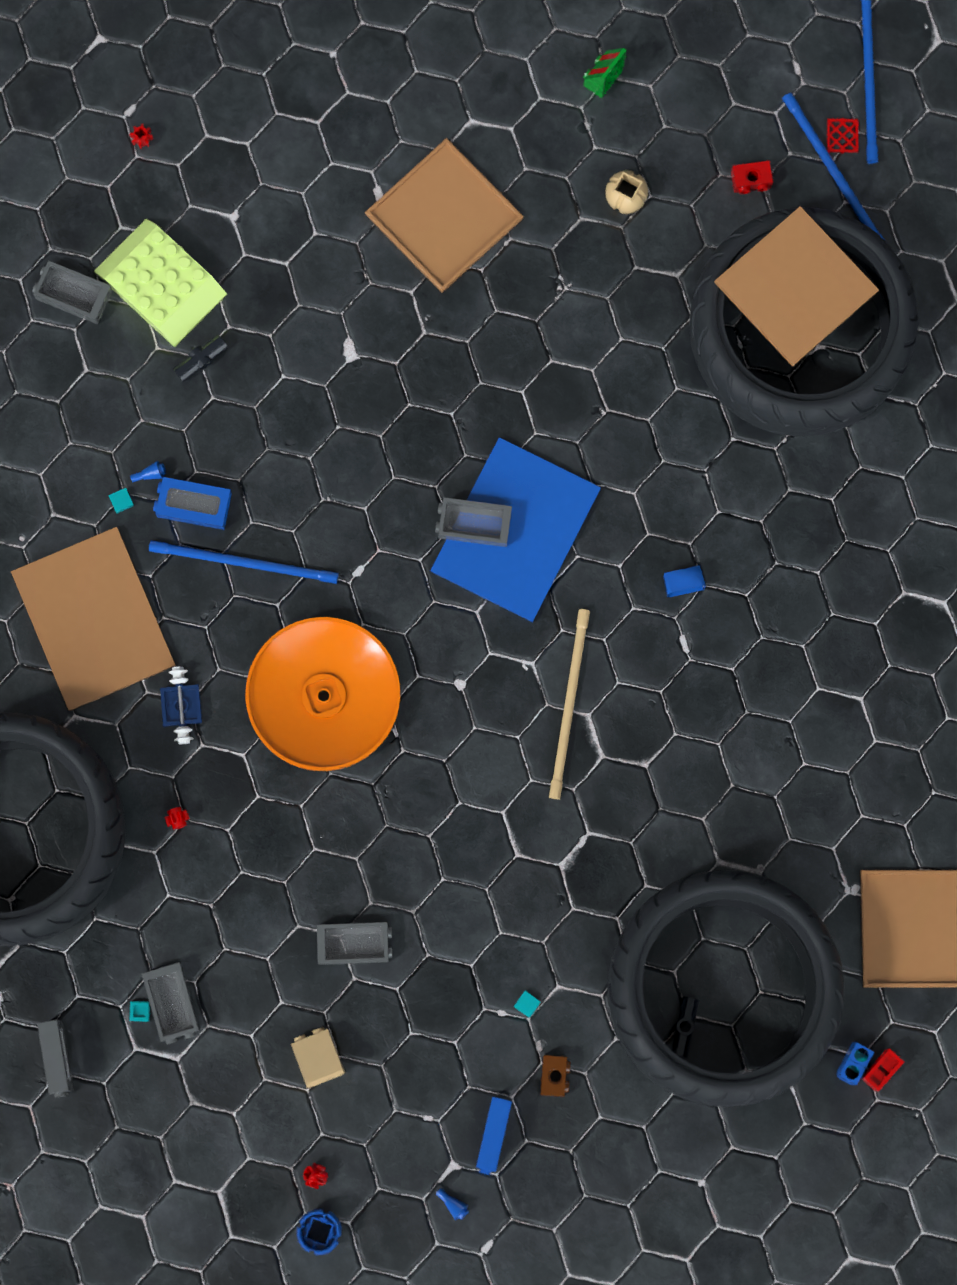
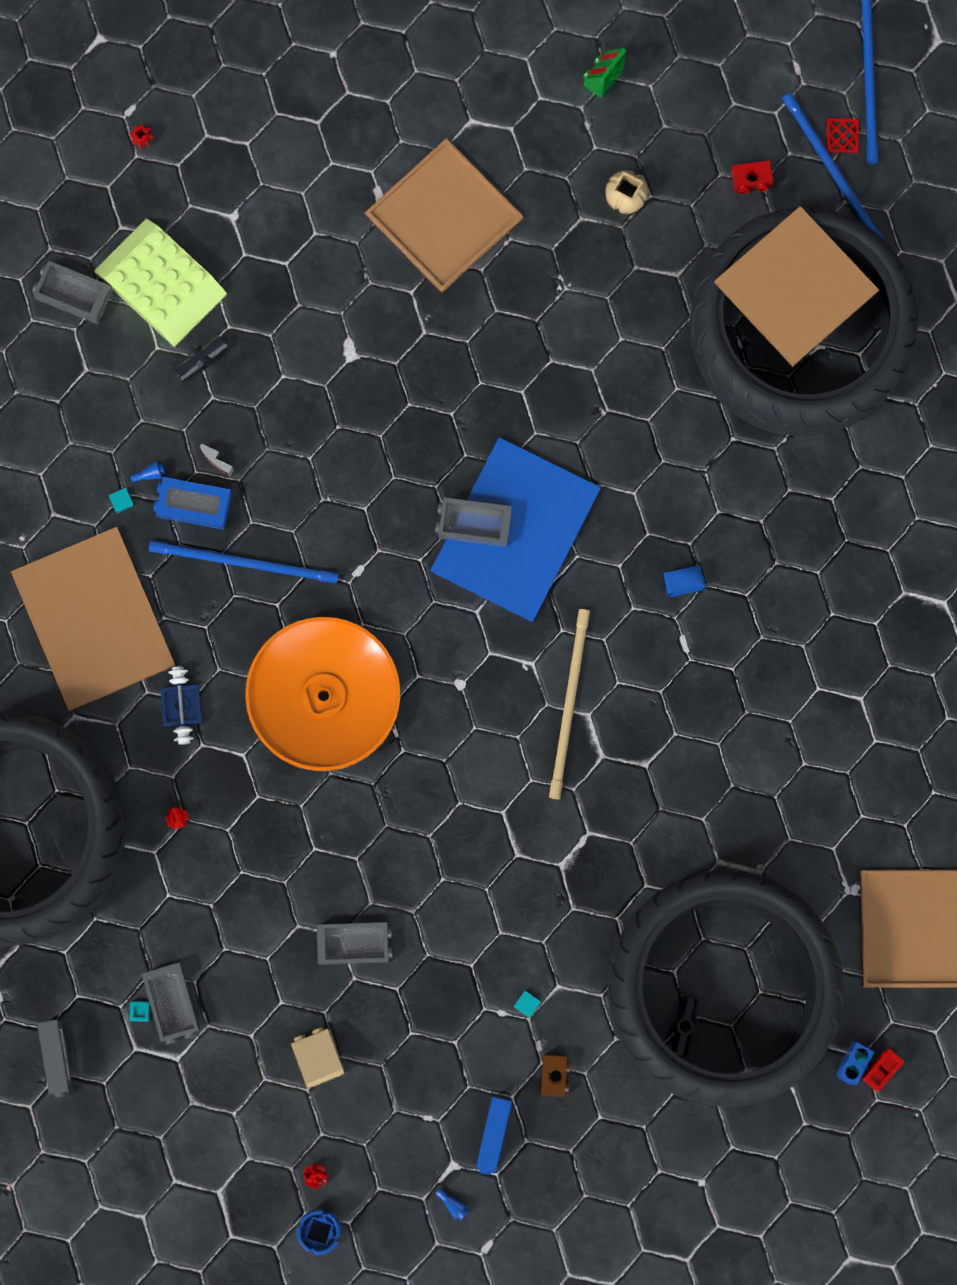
(213, 457): none -> light grey slope

